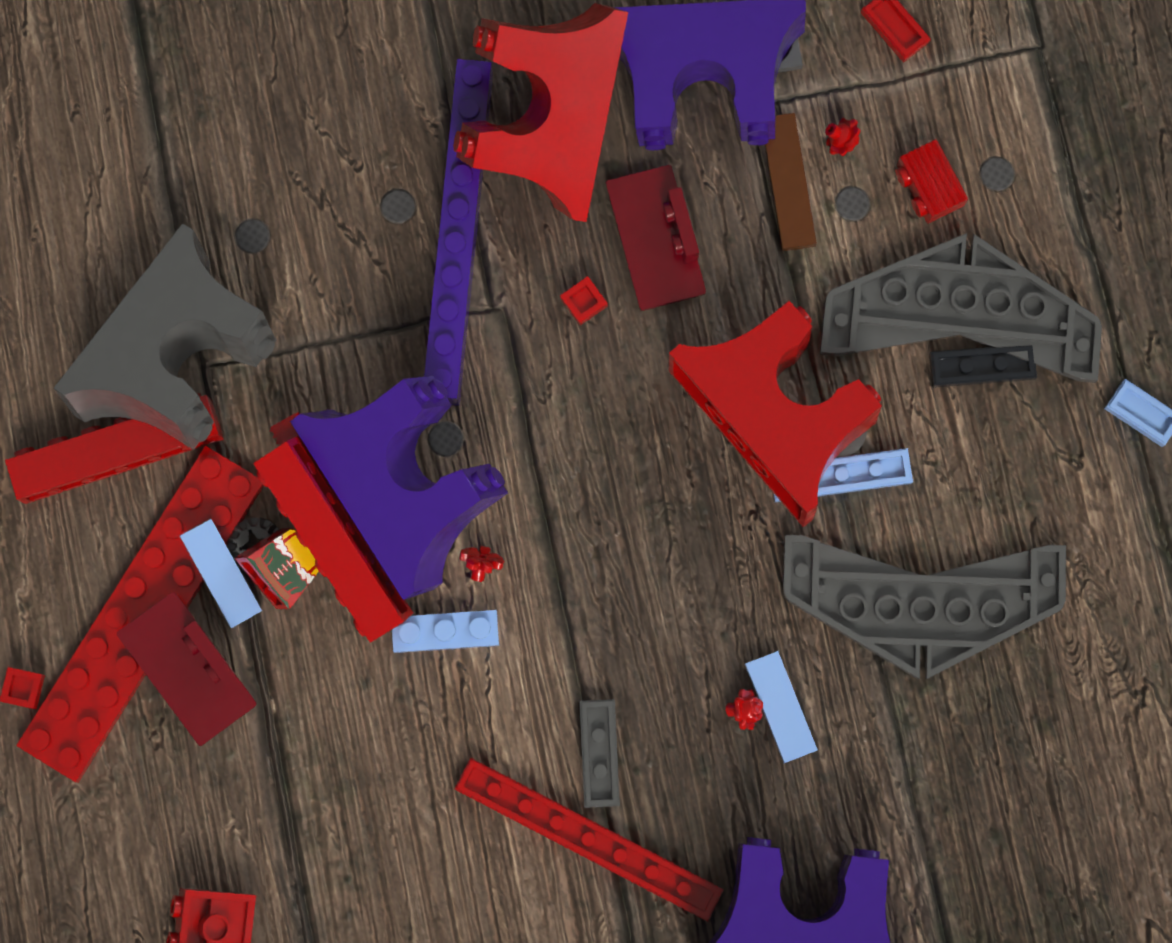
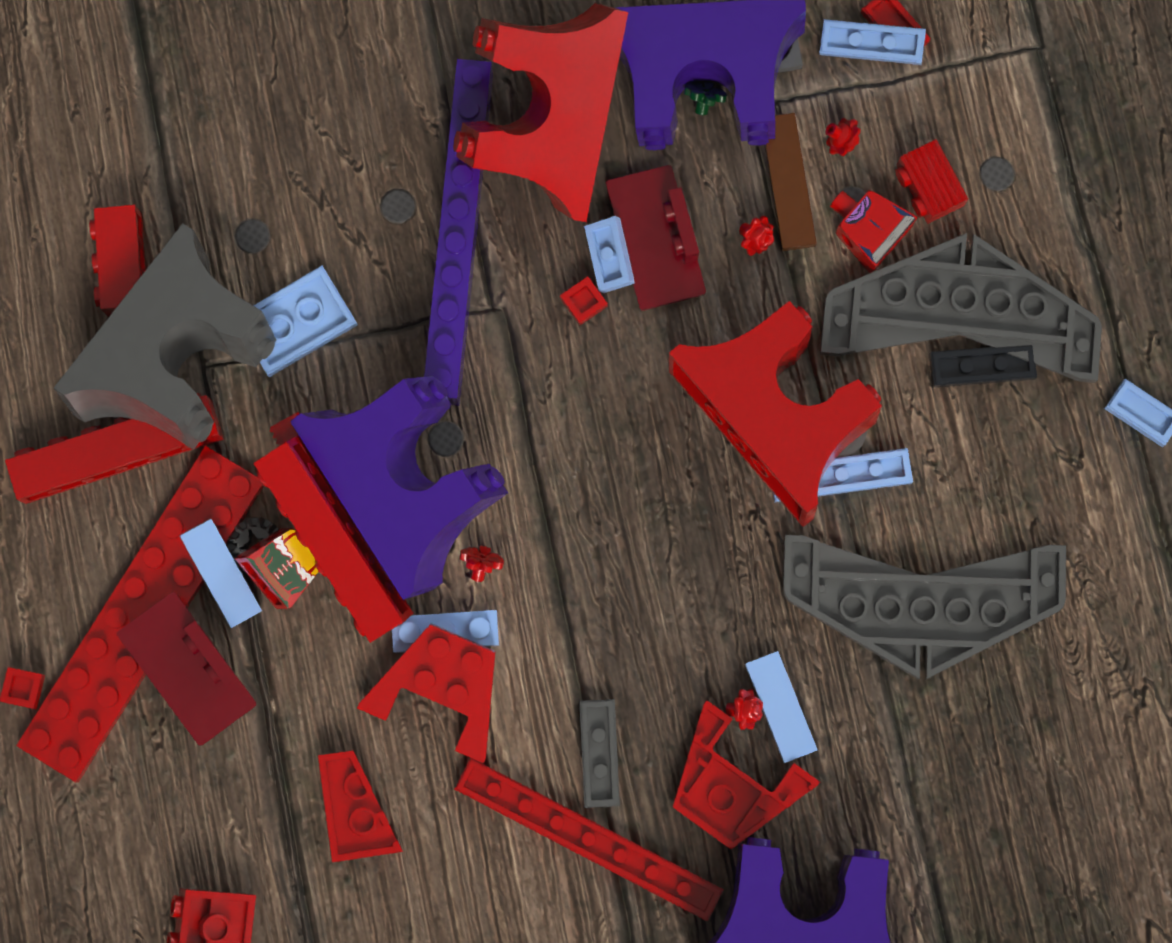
(118, 255): none -> red brick
(304, 318): none -> light blue tile
(352, 812): none -> red wing
(447, 672): none -> red wing
(609, 254): none -> light blue plate
(705, 95): none -> dark green plant
(721, 795): none -> red wing
(757, 235): none -> red plant
(871, 226): none -> red torso
(872, 42): none -> light blue tile

